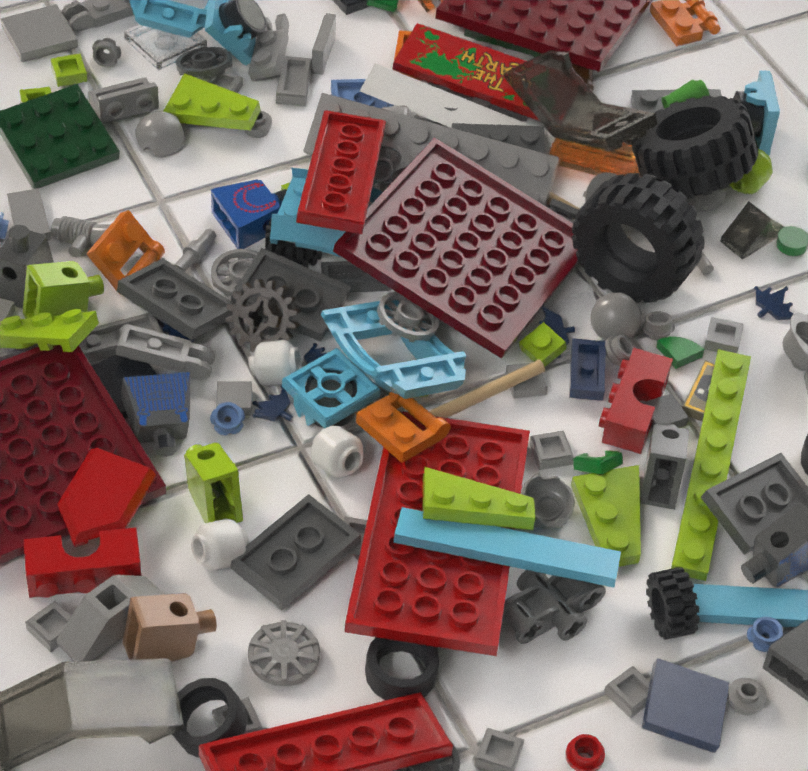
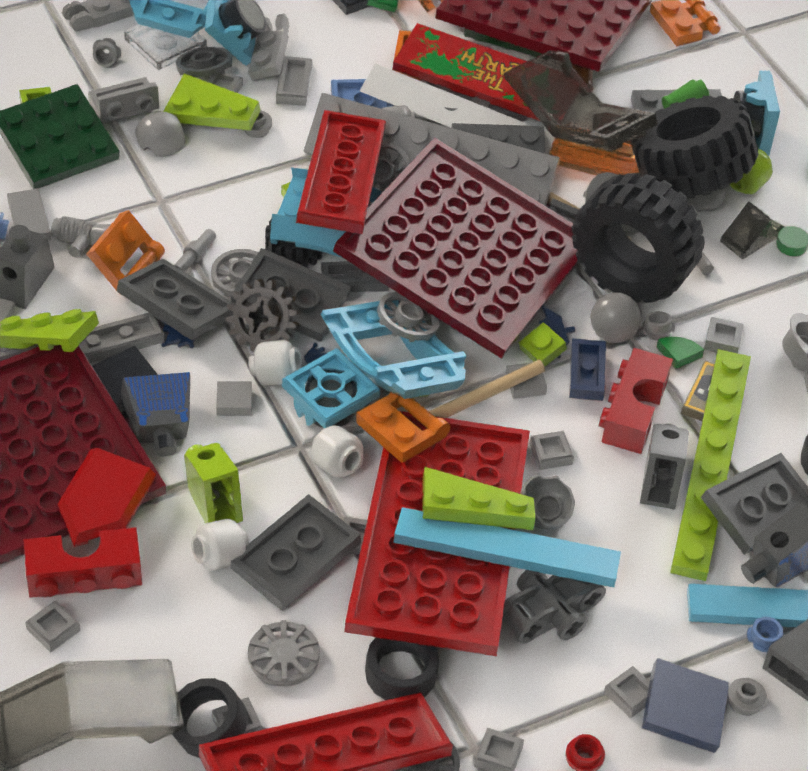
(39, 32): light grey tile -> none
(58, 288): lime torso -> none
(68, 70): lime plate -> none
(102, 616): light grey slope -> none
(164, 627): medium nougat torso -> none
(165, 351): light grey hinge -> none
(230, 410): medium blue plate -> none
(245, 210): blue torso -> none
(273, 409): dark blue piece -> none
(323, 43): light grey tile -> none
(598, 464): green tile -> none
(612, 510): lime wing -> none
(618, 348): light grey plate -> none
(668, 411): dark grey tile -> none
(672, 603): black tyre -> none
(773, 303): dark blue piece -> none

